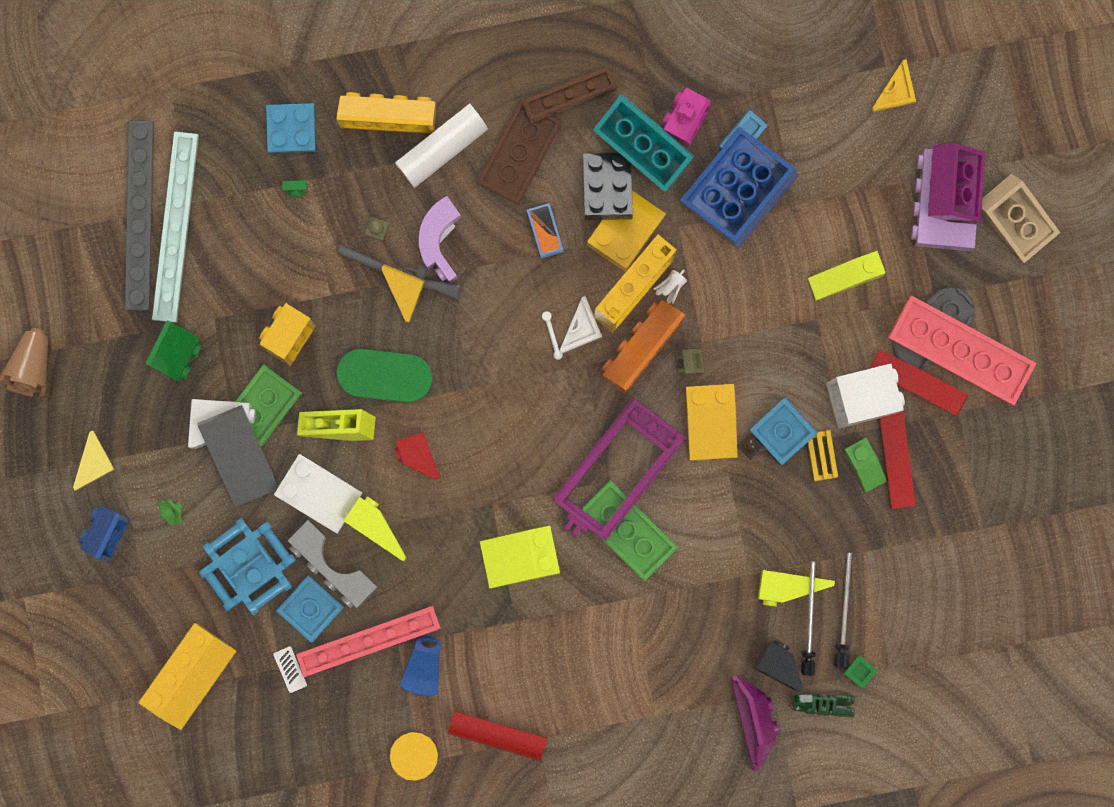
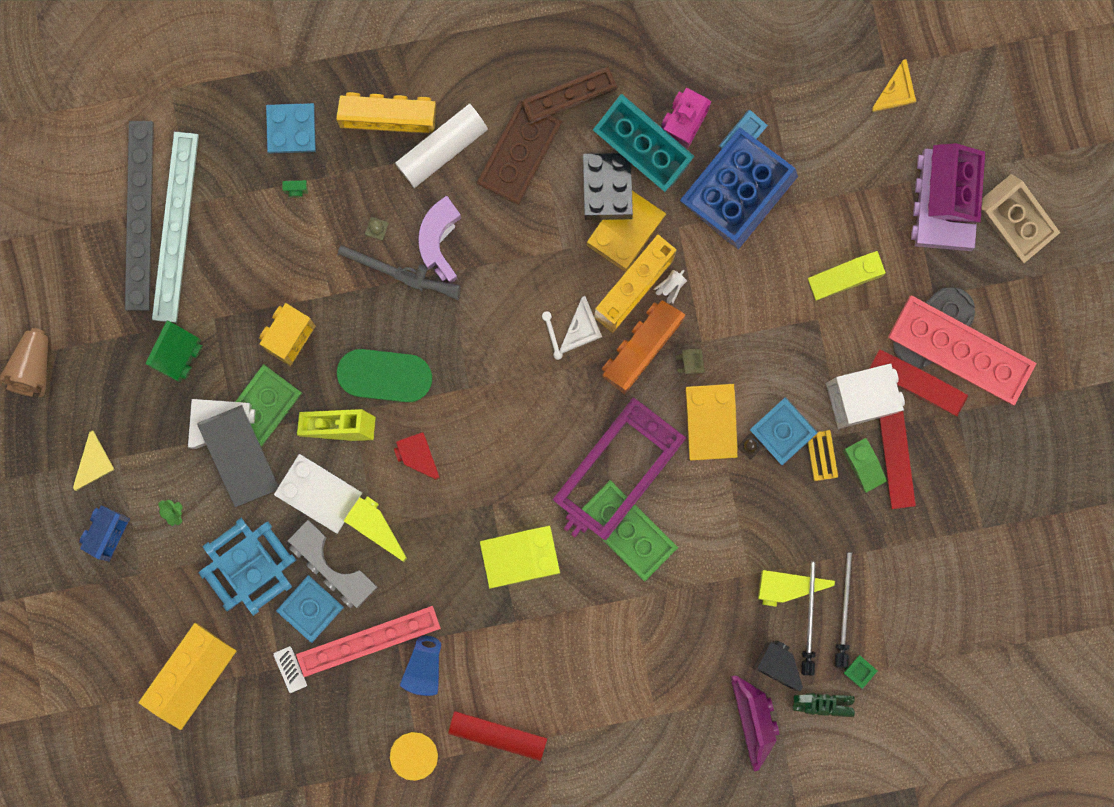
(404, 288): yellow tile -> none
(545, 230): slope -> none

